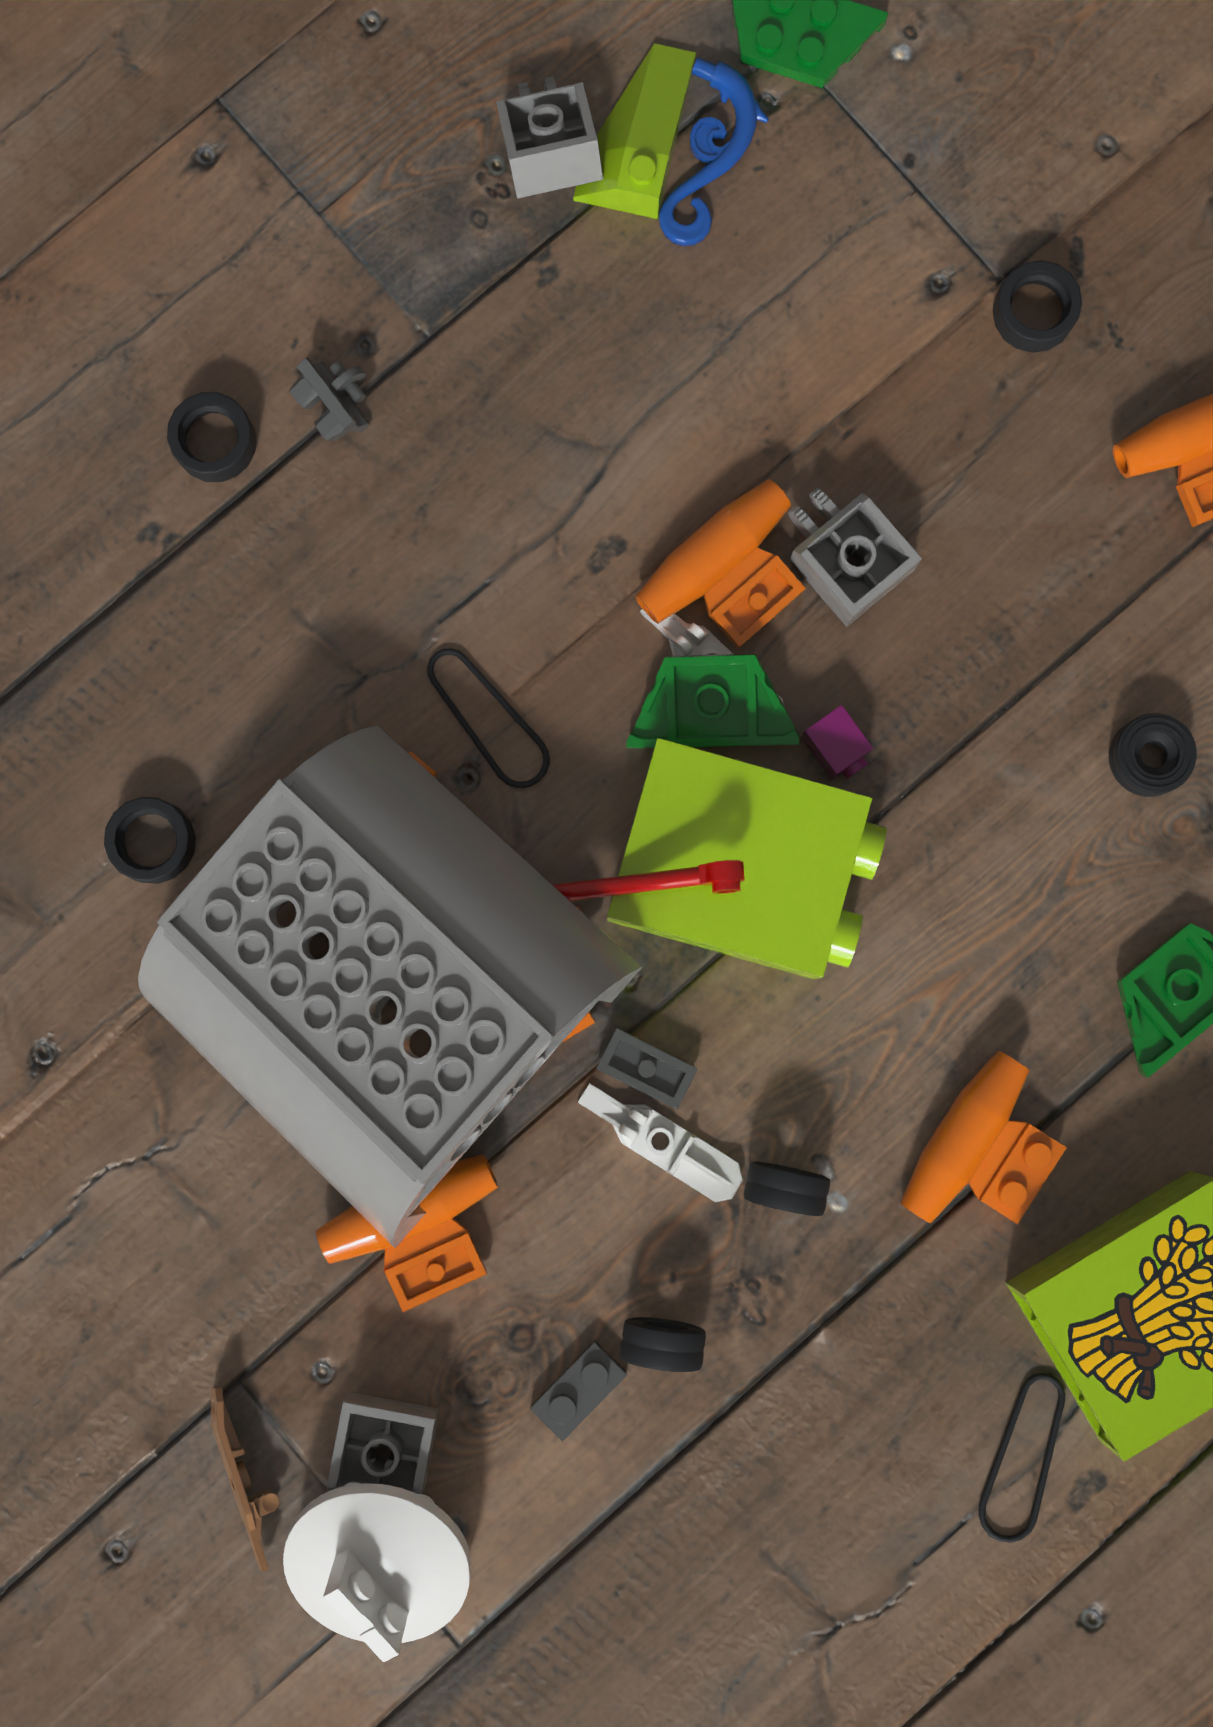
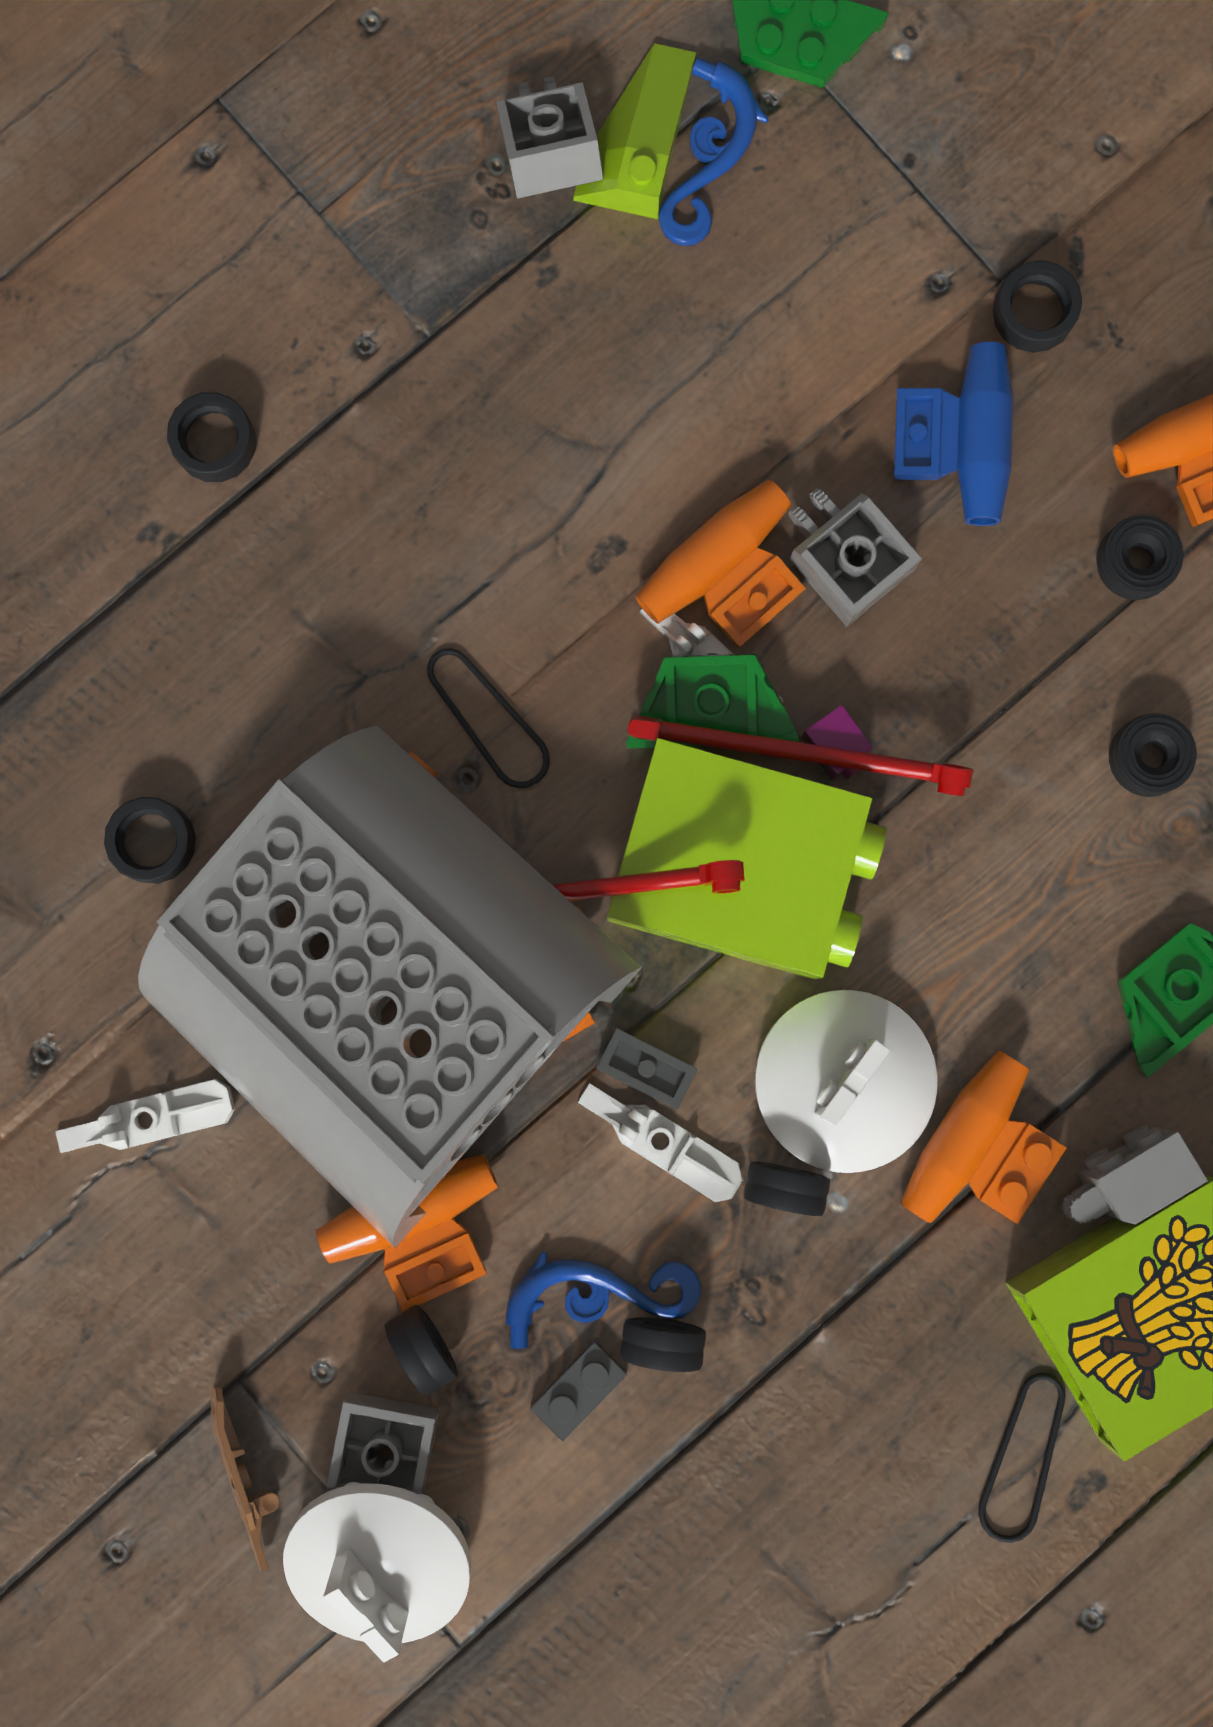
(172, 1115): none -> white piece
(320, 384): dark grey hips -> none
(421, 1350): none -> black tyre
(542, 1275): none -> blue plant
(846, 1081): none -> white bracket
(950, 778): none -> red hinge
(962, 434): none -> blue plate
(1134, 1178): none -> light grey hinge
(1154, 536): none -> black tyre

